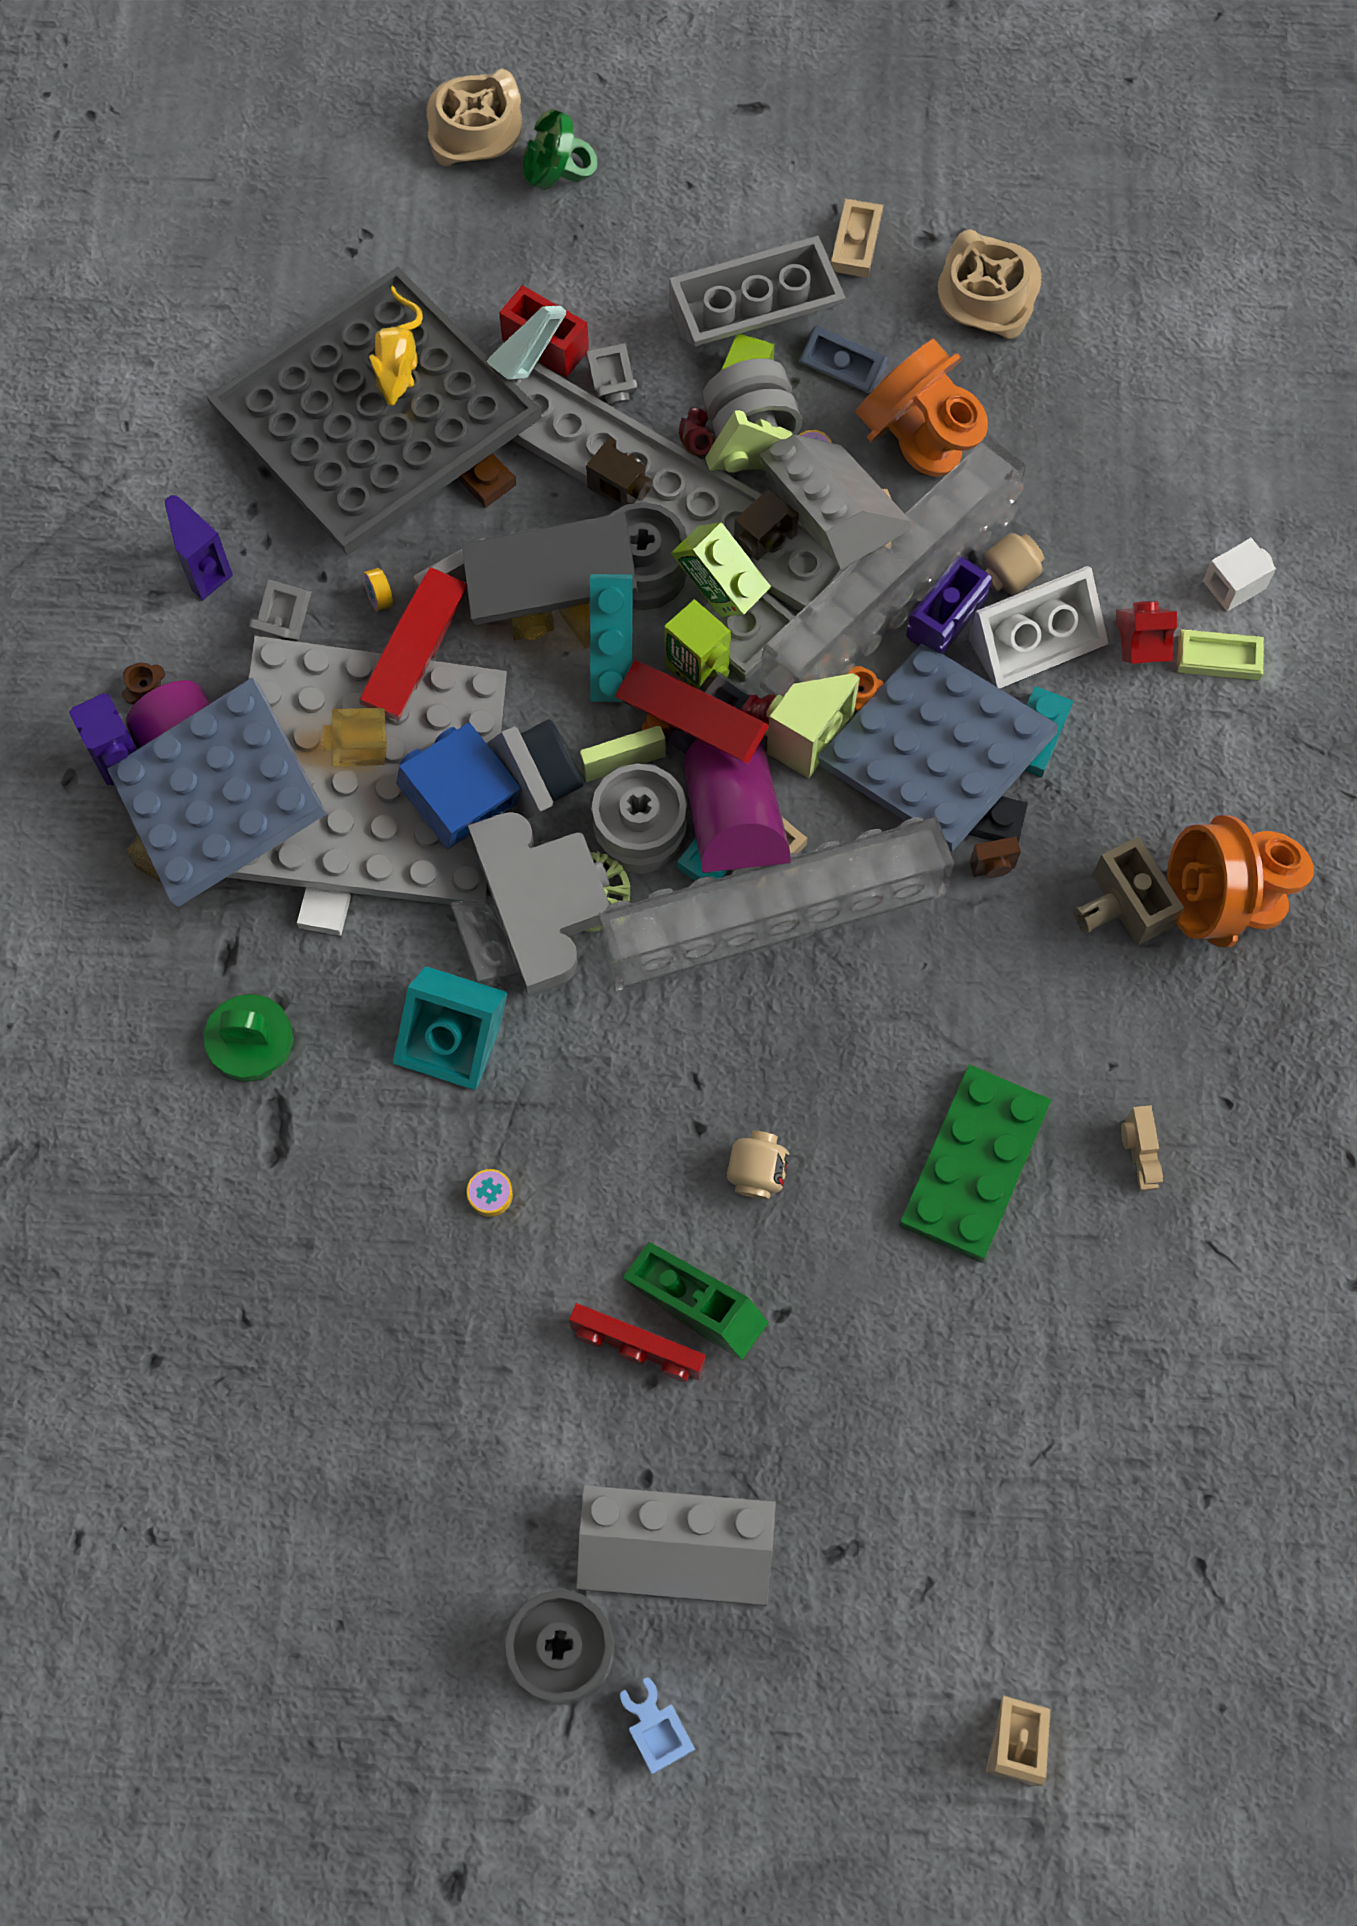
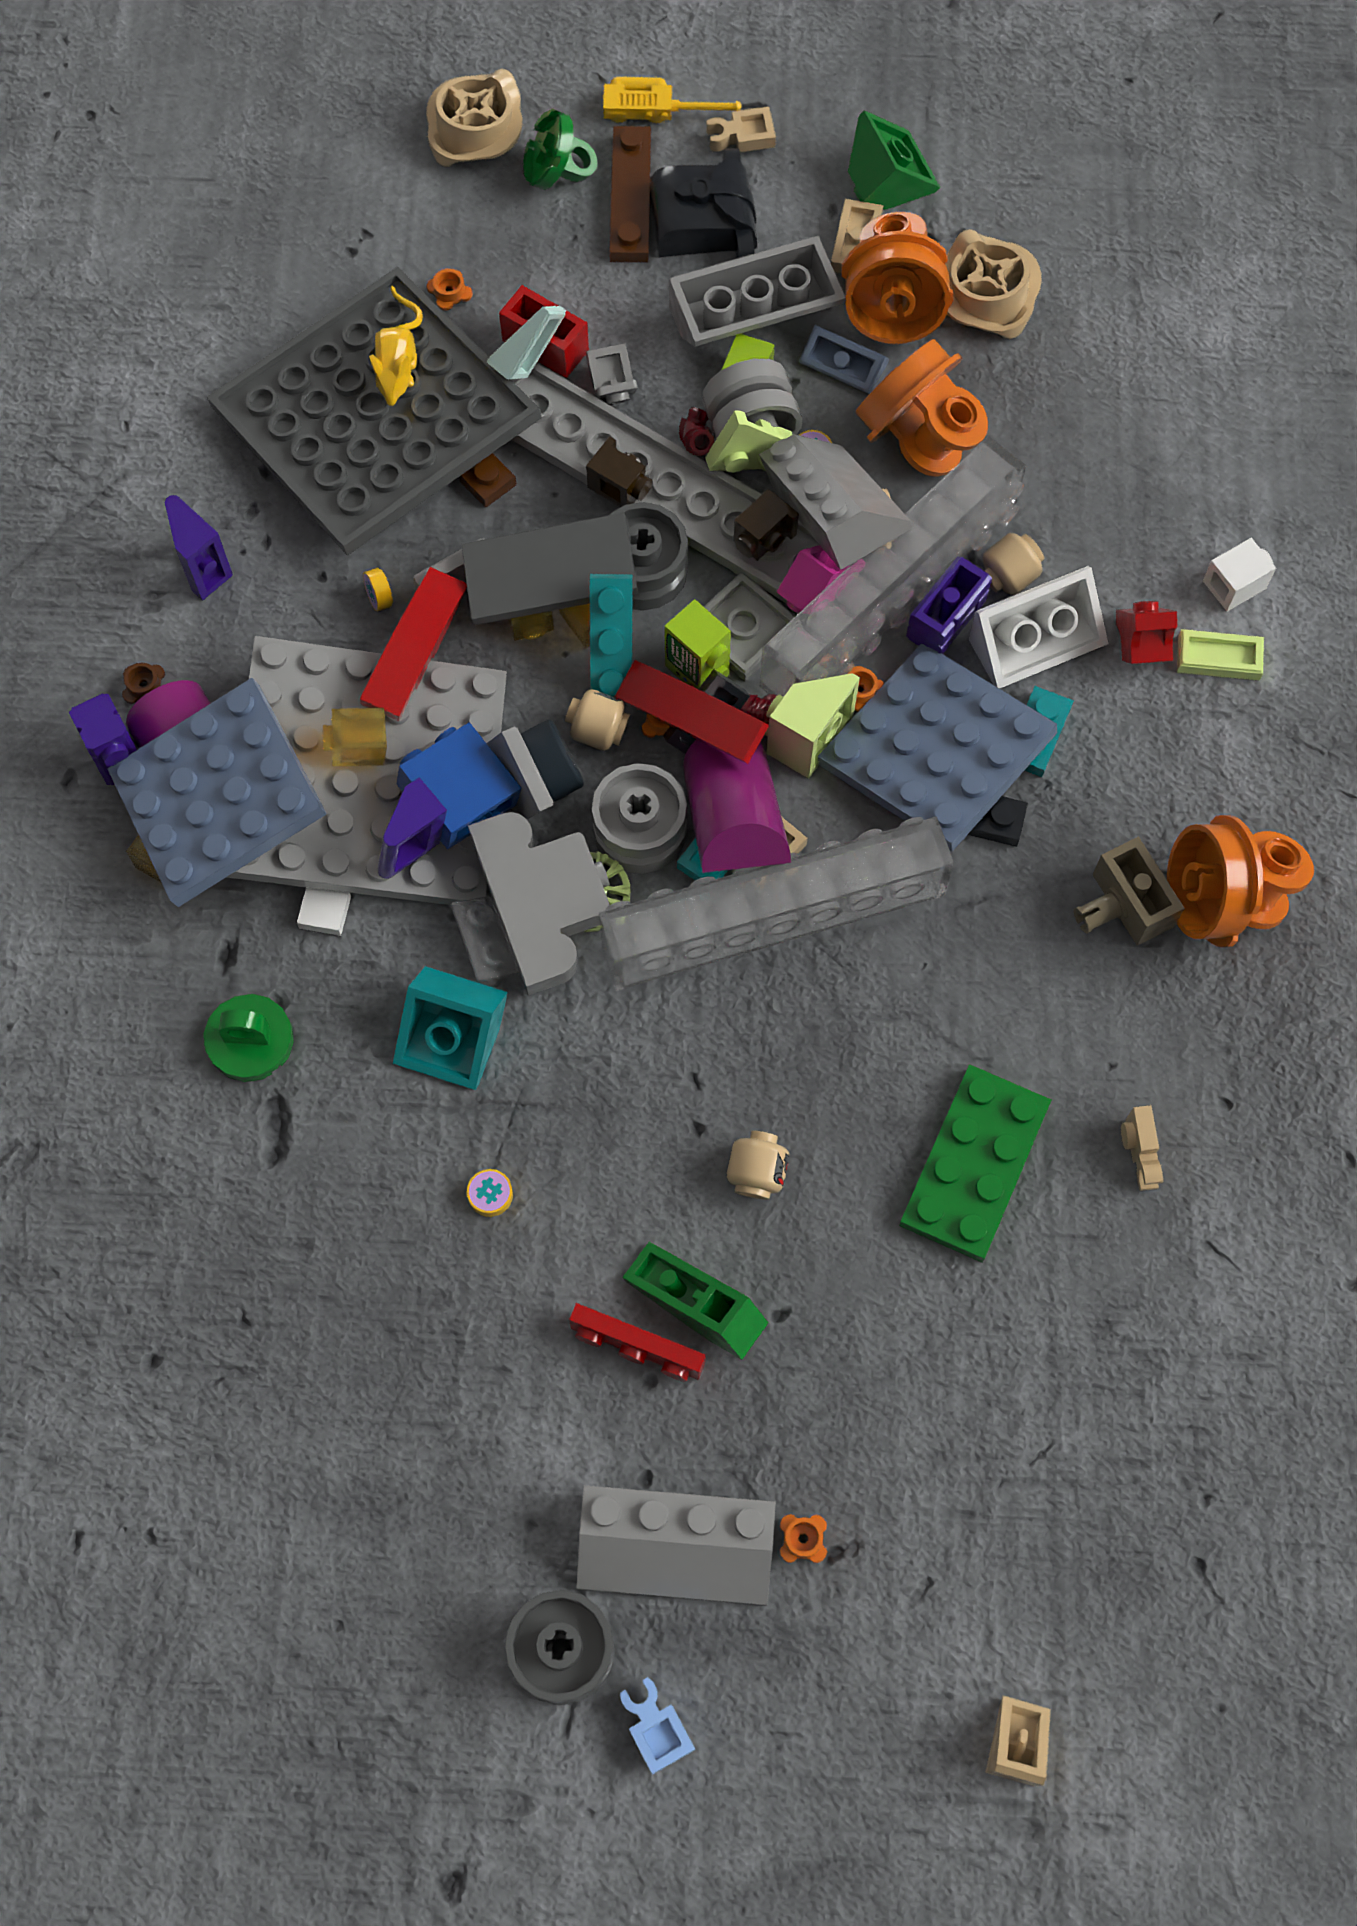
(281, 611): light grey bracket -> none
(412, 829): none -> dark purple tile
(449, 280): none -> orange plate
(597, 719): none -> tan head
(623, 751): yellowish green tile -> none
(630, 194): none -> reddish brown plate
(649, 100): none -> yellow piece
(704, 208): none -> black piece
(721, 569): brick -> none
(747, 129): none -> tan plate
(808, 577): none -> dark pink slope
(813, 1529): none -> orange plate
(888, 164): none -> green slope
(897, 280): none -> orange piece
(995, 857): reddish brown plate -> none

